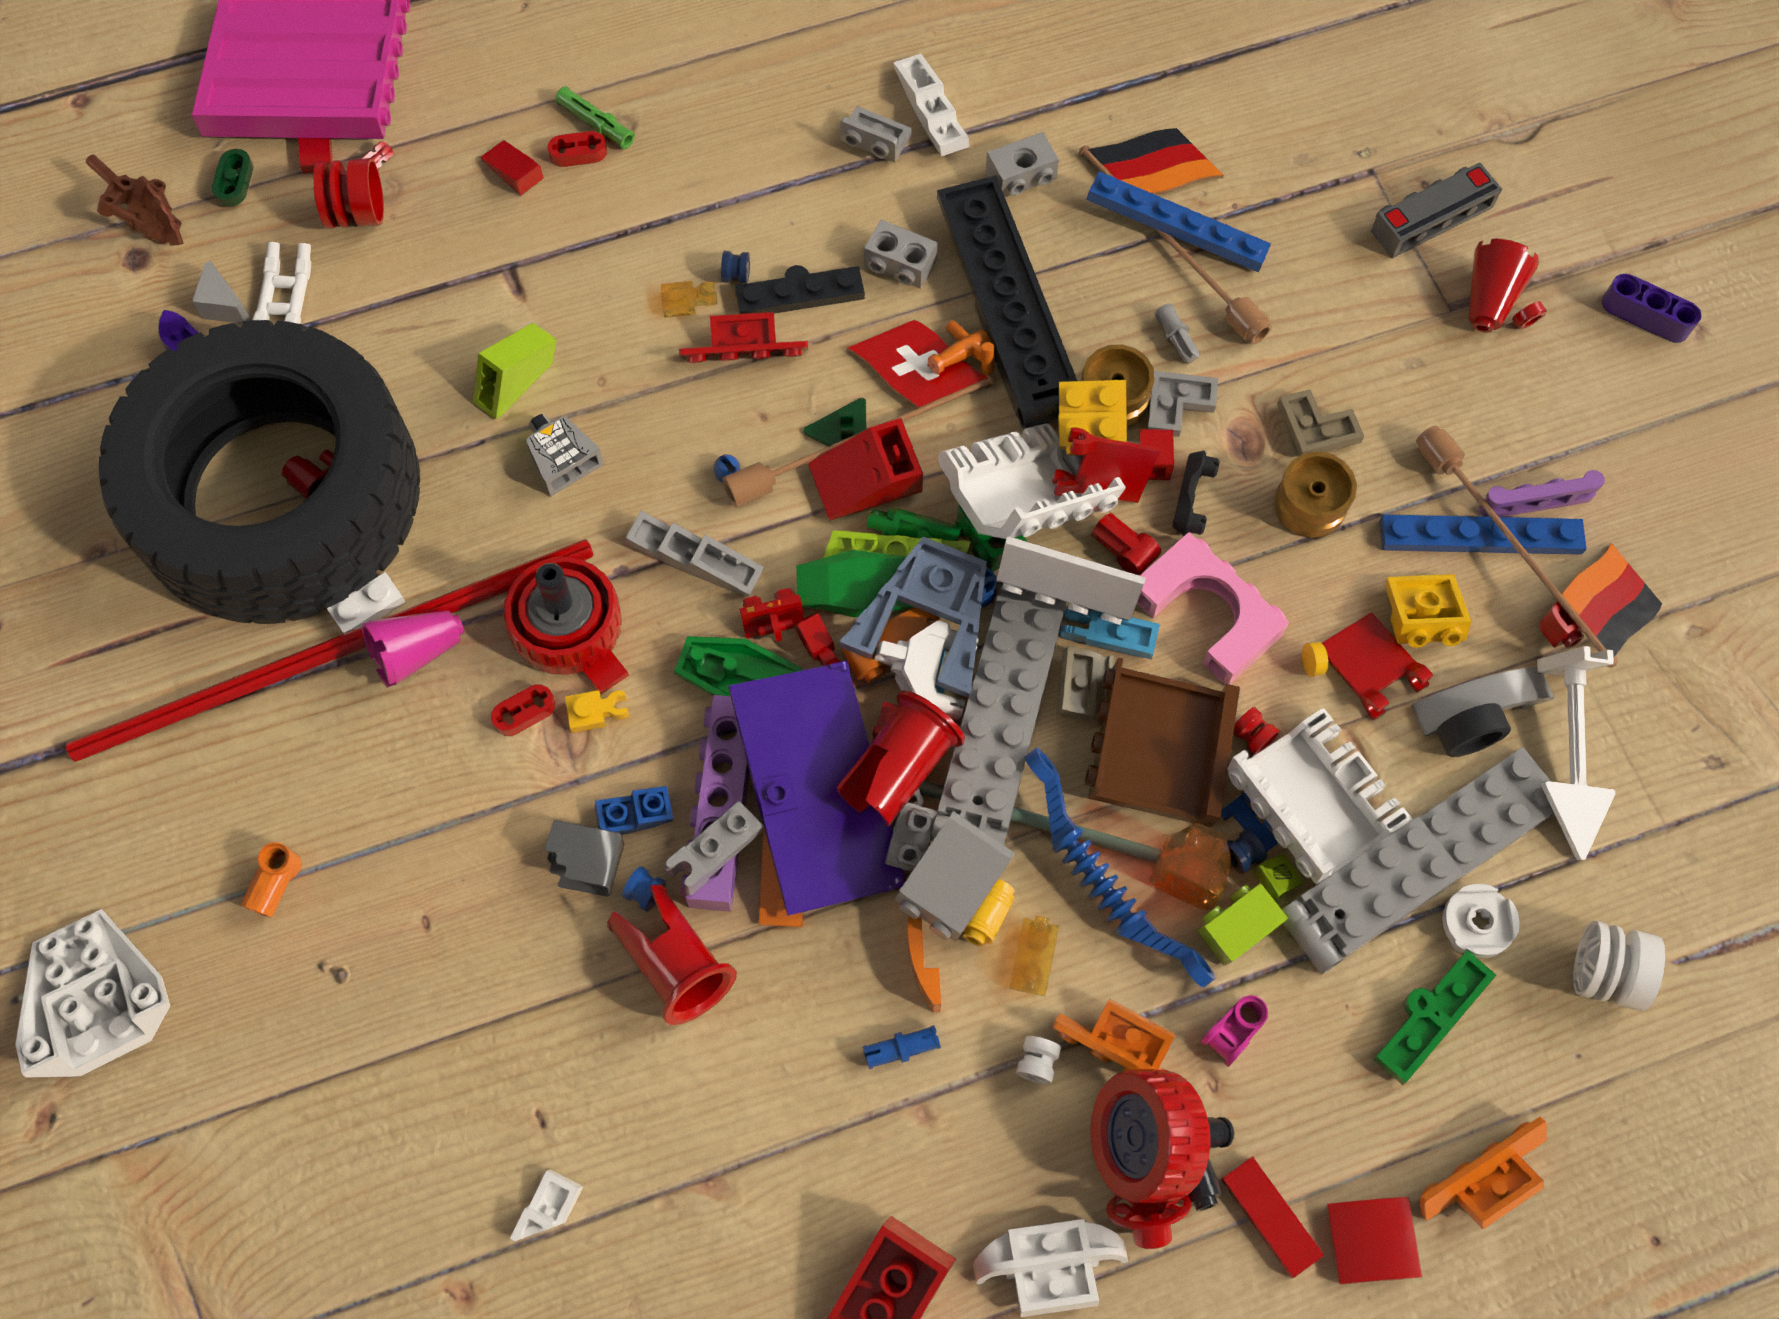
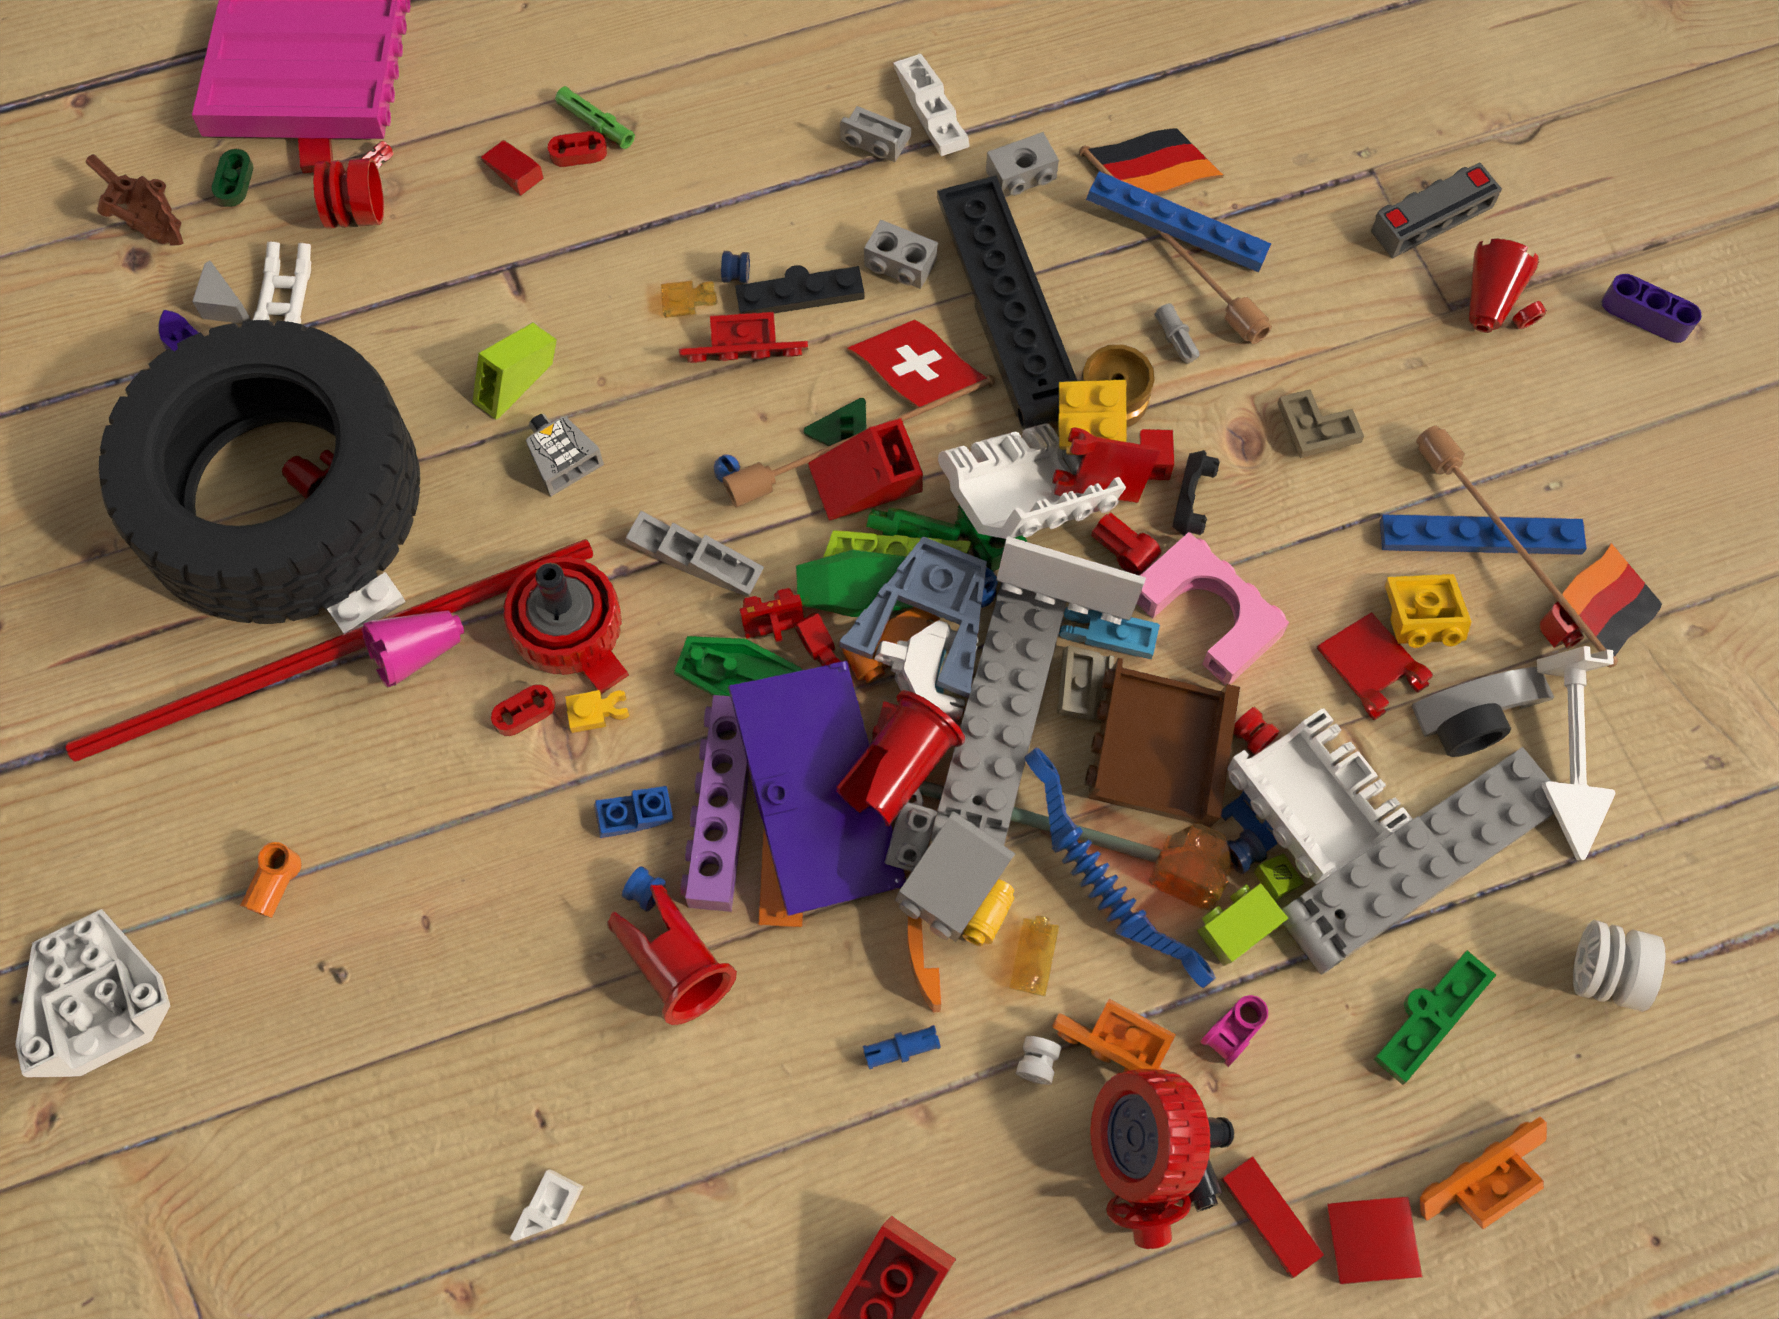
(584, 857): dark grey piece -> none
(714, 847): light grey plate -> none
(968, 345): orange piece -> none
(1051, 1264): white plate -> none
(1177, 392): light grey plate -> none
(1314, 659): yellow tile -> none
(1315, 494): pearl gold wheel -> none
(1465, 935): white plate -> none
(1551, 495): medium lavender plate -> none

